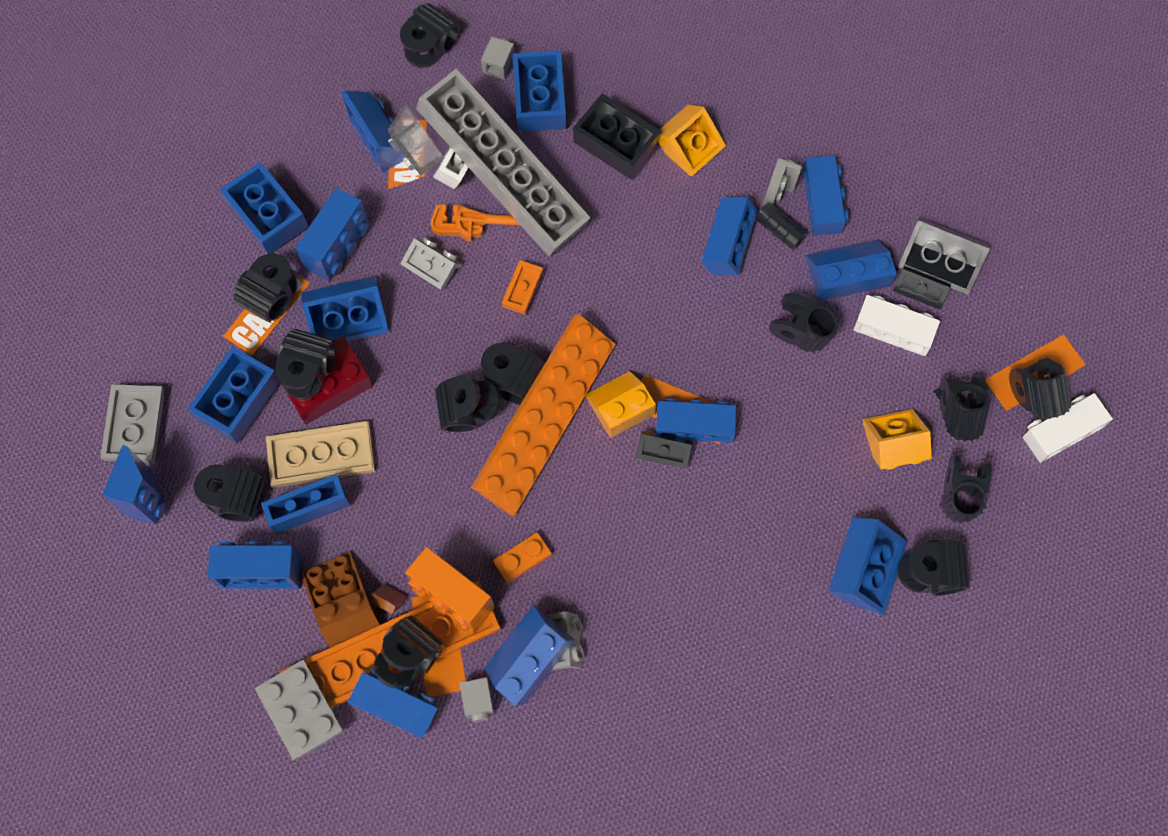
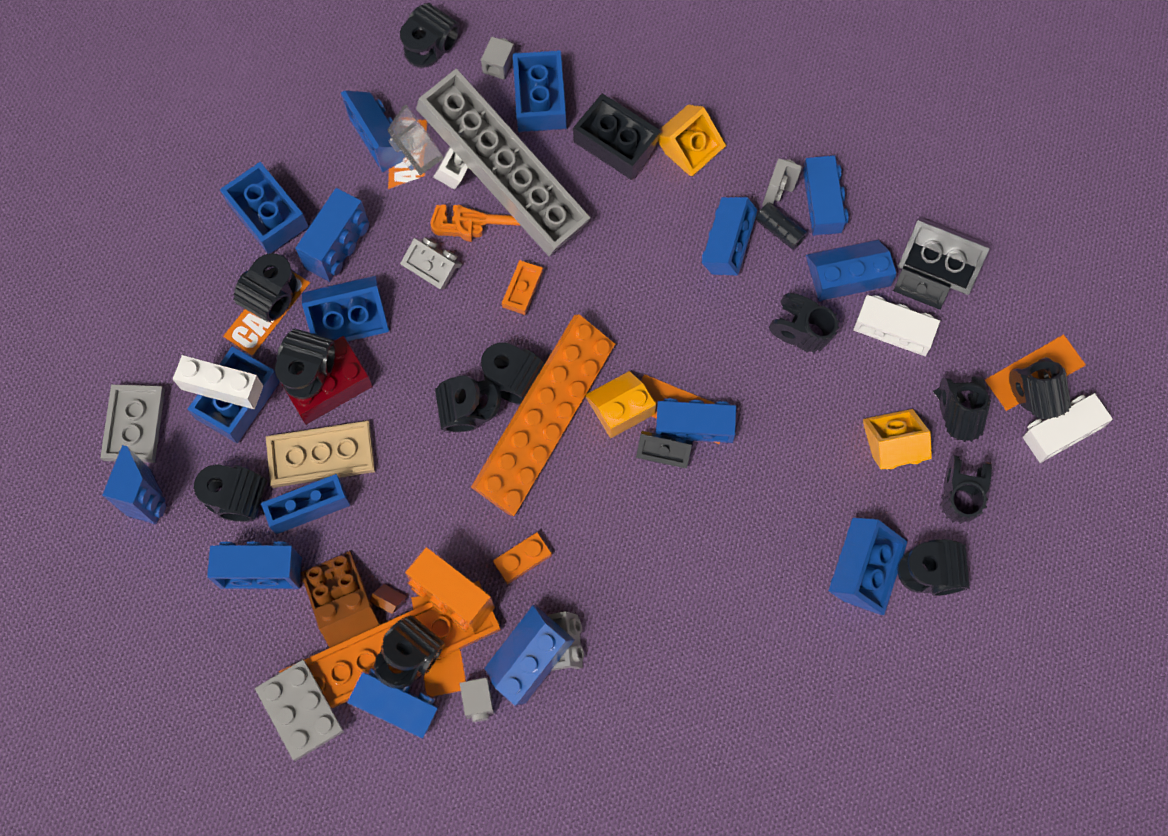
(218, 382): none -> white brick

